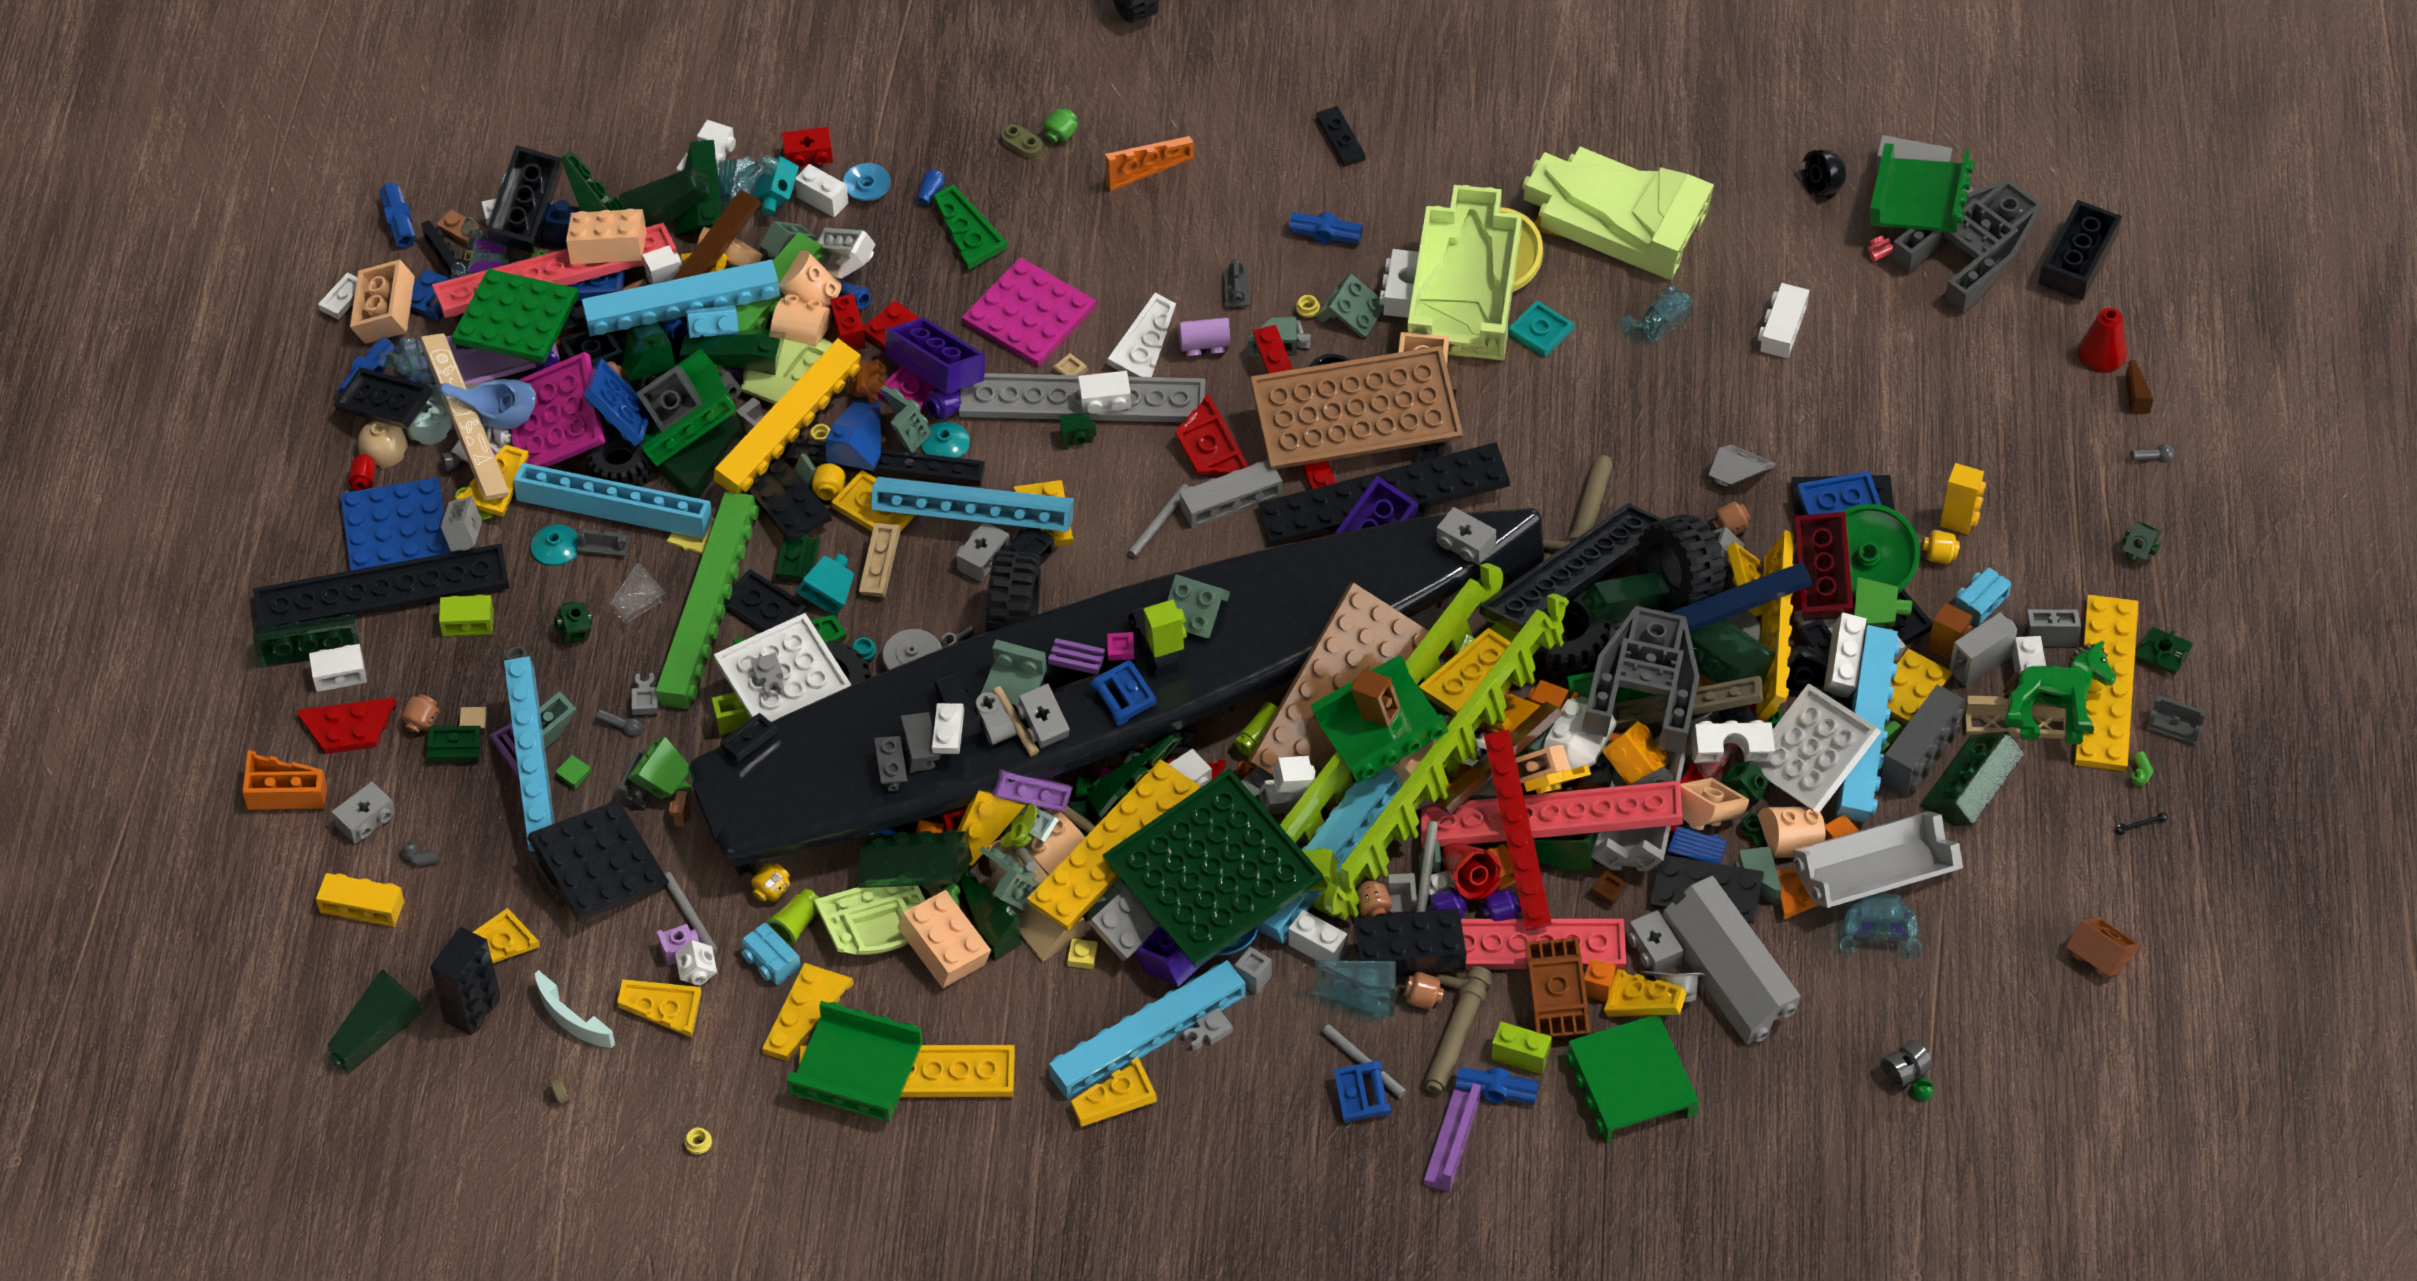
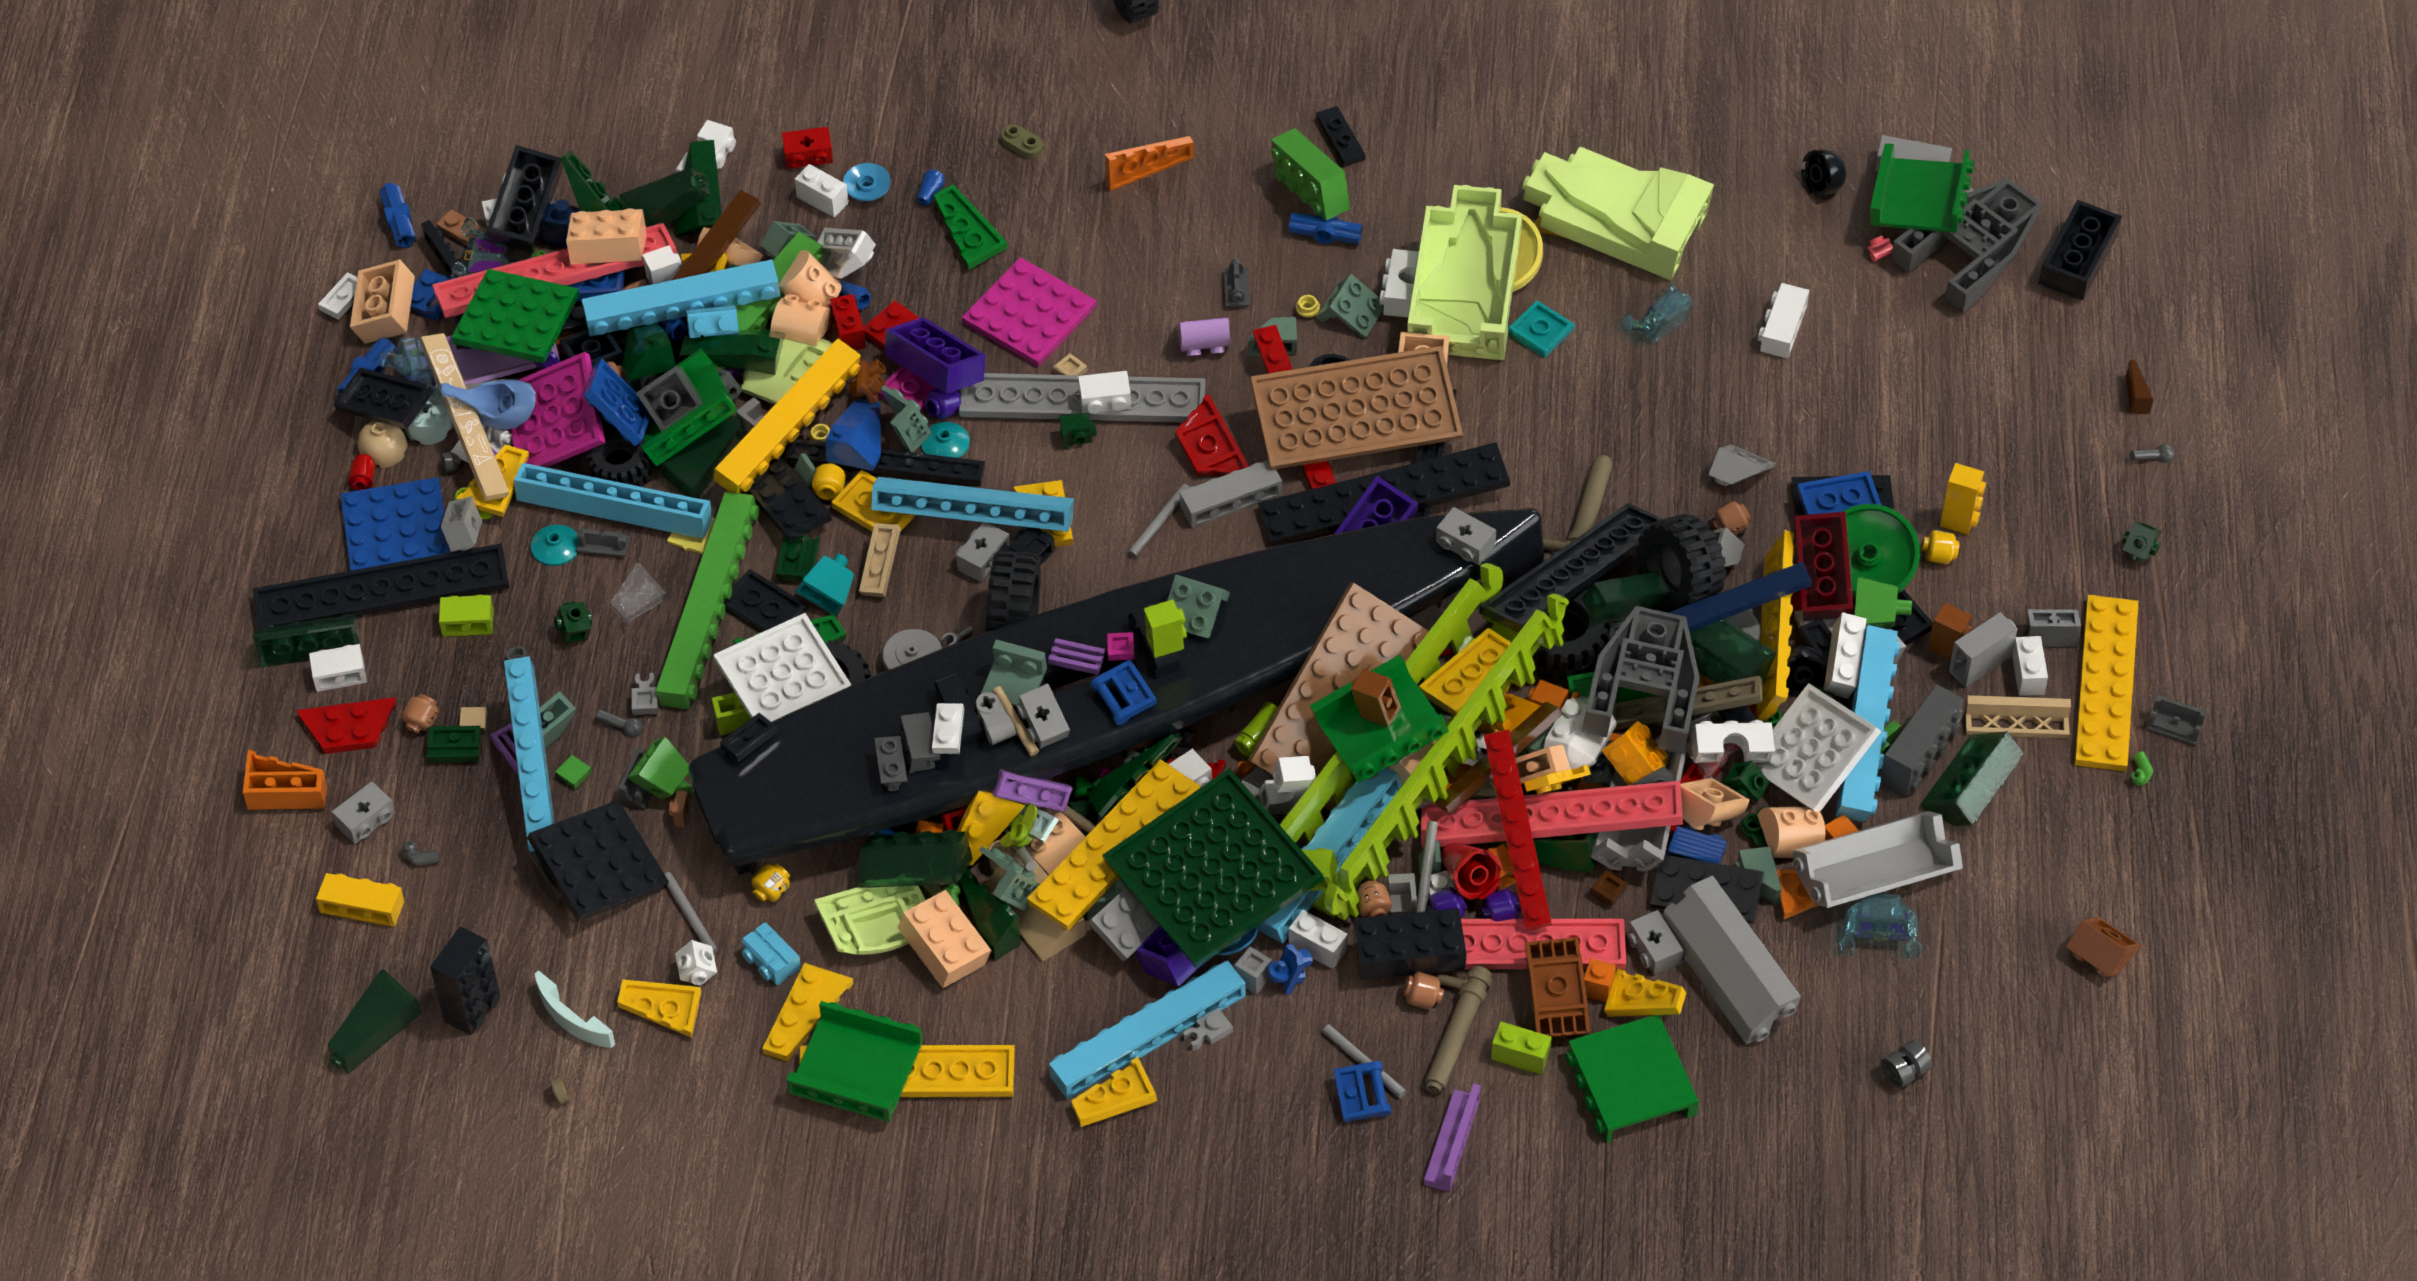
(506, 936): yellow wing -> none
(674, 940): lavender brick -> none
(695, 1135): light yellow plate -> none
(742, 175): clear light blue torso -> none
(768, 672): light grey plate -> none
(775, 186): teal torso -> none
(794, 916): lime plant -> none
(865, 648): teal plate -> none
(1060, 125): bright green head -> none
(1082, 954): light yellow plate -> none
(1143, 341): white wing -> none
(1290, 967): none -> blue hips
(1303, 340): light grey hand -> none
(1310, 174): none -> bright green brick
(1359, 985): clear light blue slope -> none
(1497, 1085): blue piece -> none
(1688, 981): light grey piece -> none
(1744, 569): yellow wing -> none
(1913, 683): yellow plate -> none
(1922, 1090): green hinge -> none
(1983, 595): medium azure brick -> none
(2059, 688): green animal -> none
(2104, 342): red cone -> none
(2121, 828): black hinge -> none
(2174, 647): dark green piece -> none

